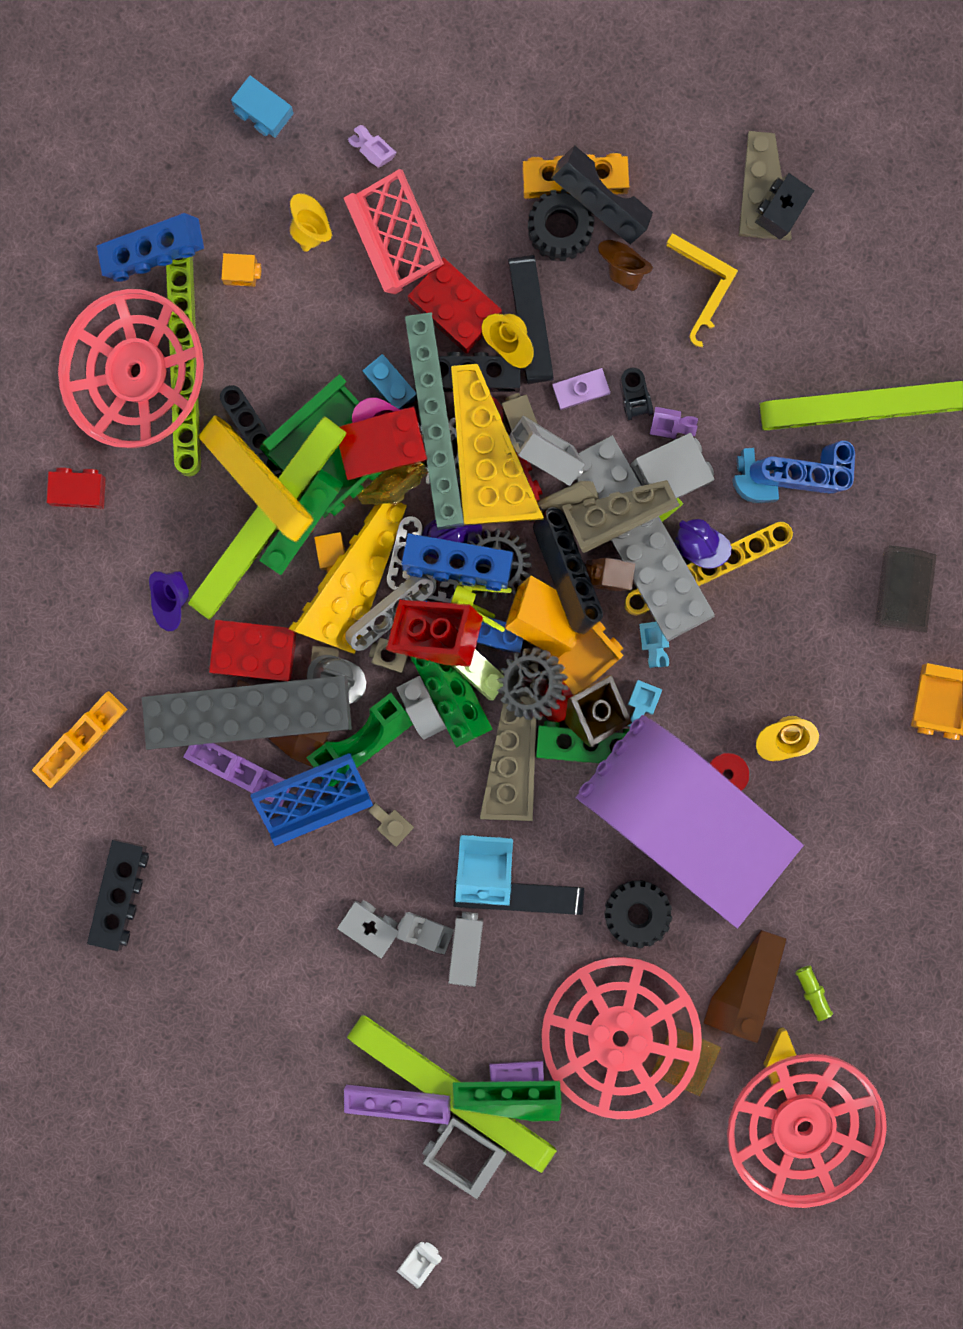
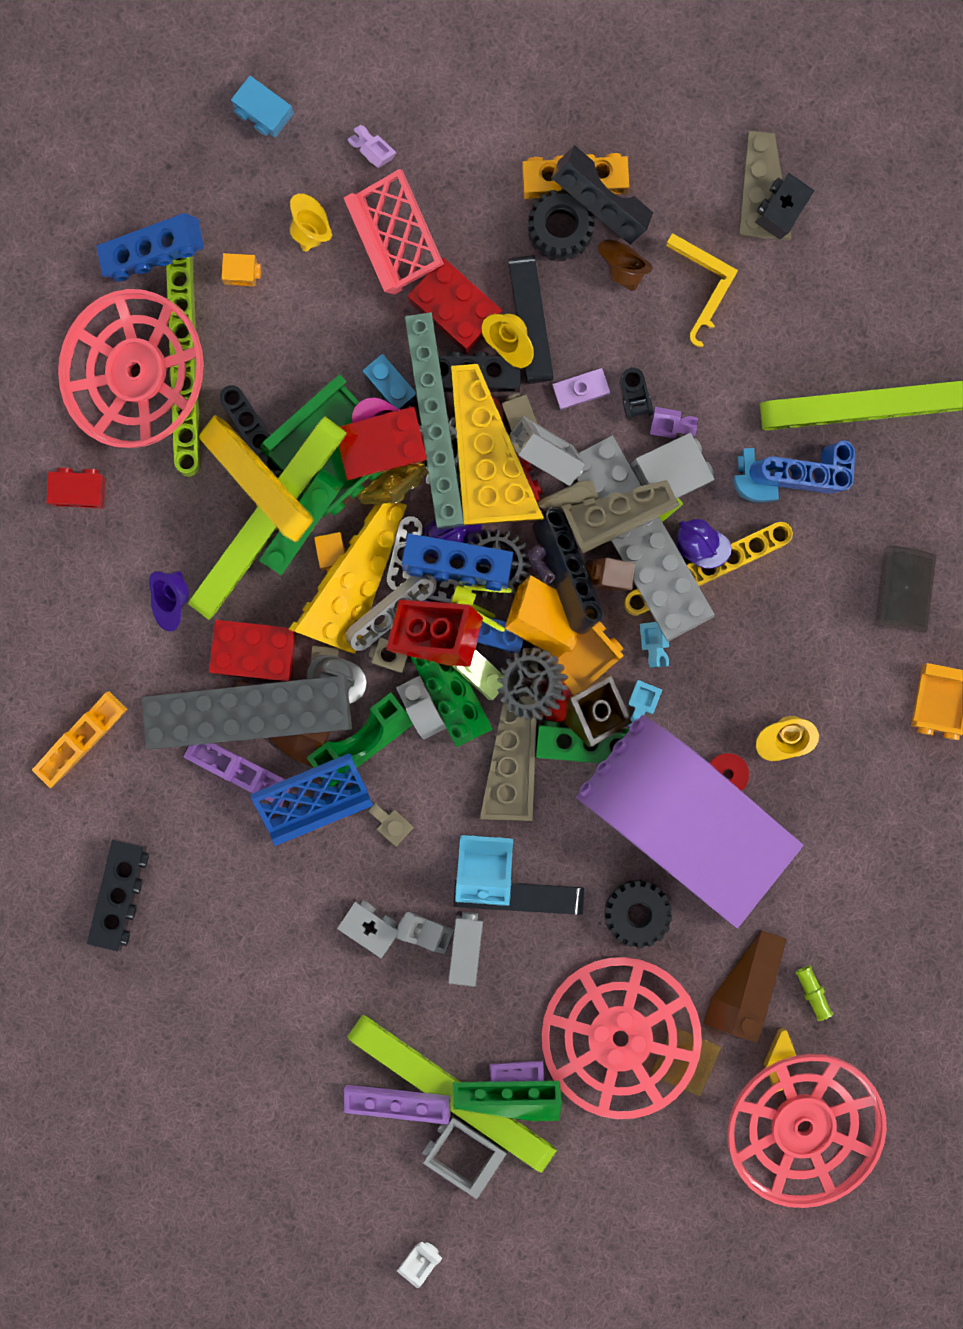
(541, 569): none -> clear purple arm

